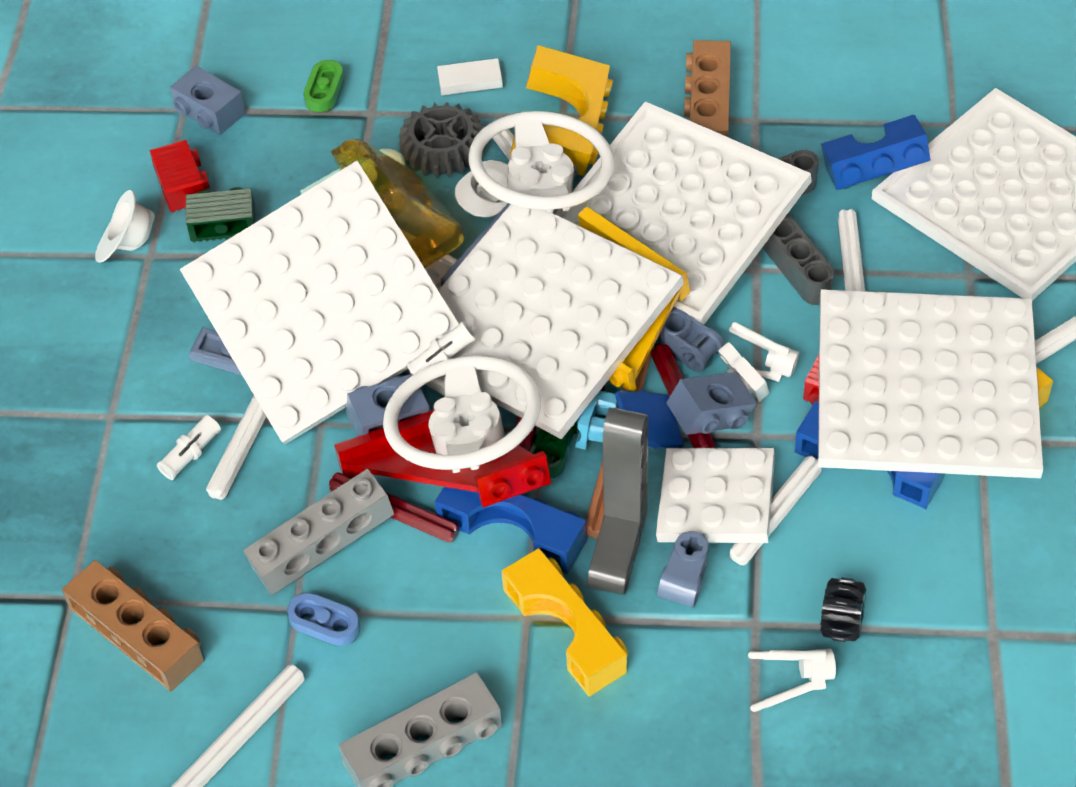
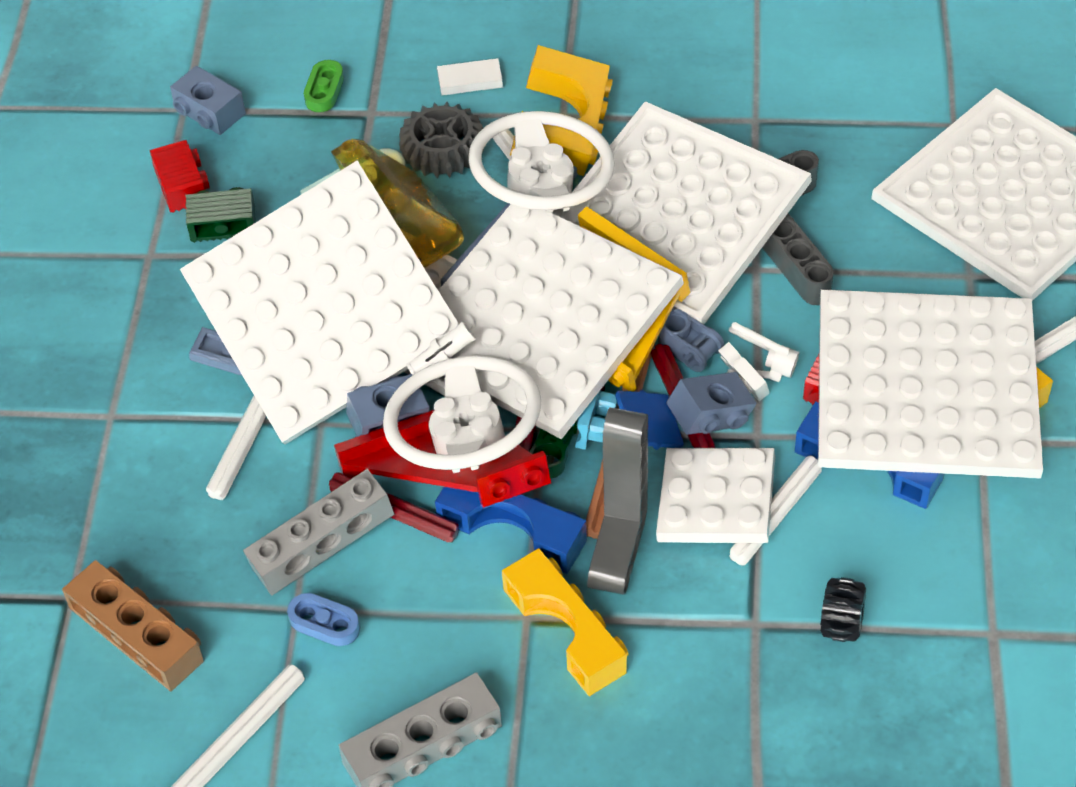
(127, 228): white piece -> none
(203, 432): white pin -> none
(475, 198): white piece -> none
(685, 570): sand blue piece -> none
(708, 85): medium nougat brick -> none
(813, 664): white plant -> none
(850, 250): white axle -> none
(855, 162): blue arch -> none

